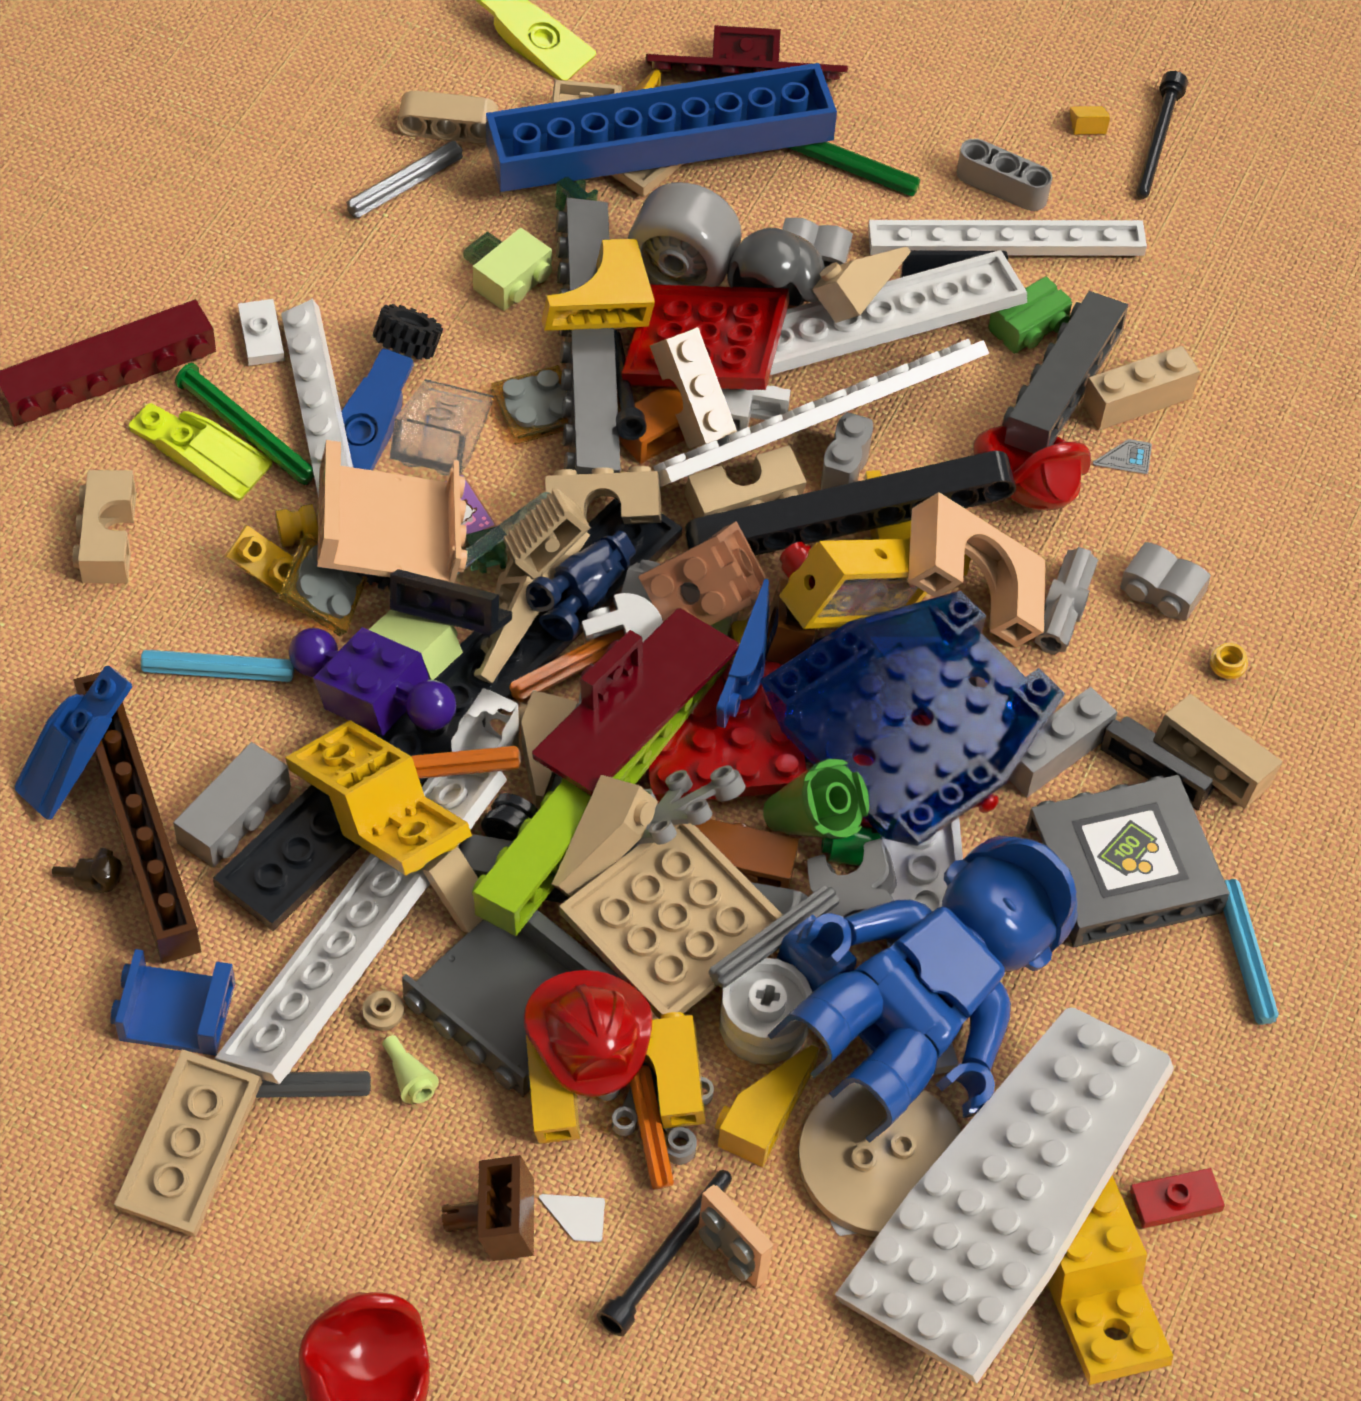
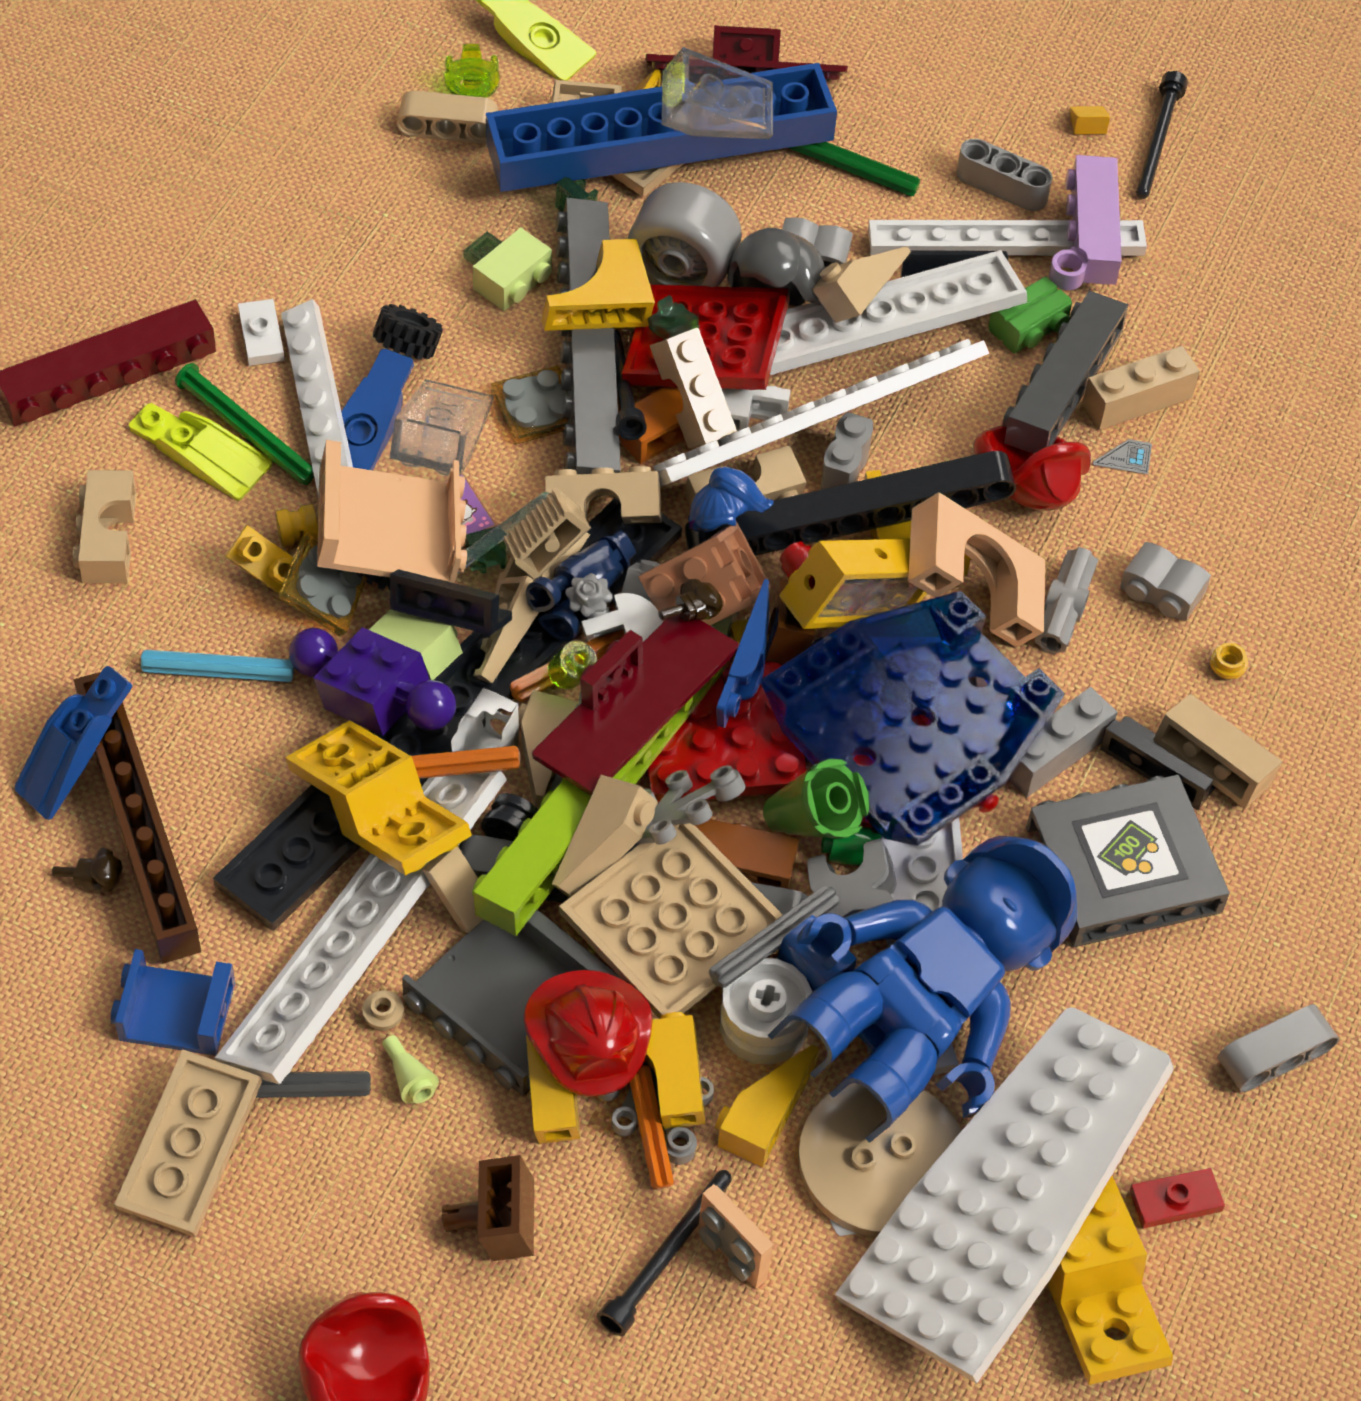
(232, 805): light grey brick -> none
(404, 179): axle -> none
(472, 65): none -> clear neon green piece
(569, 663): none -> clear neon green brick
(578, 1215): white sticker -> none
(589, 594): none -> light grey plant
(672, 319): none -> clear green tile
(696, 602): none -> dark brown piece
(715, 99): none -> clear slope
(724, 499): none -> blue hair
(1093, 225): none -> lavender hinge
(1249, 955): medium azure axle -> none
(1278, 1048): none -> light grey beam

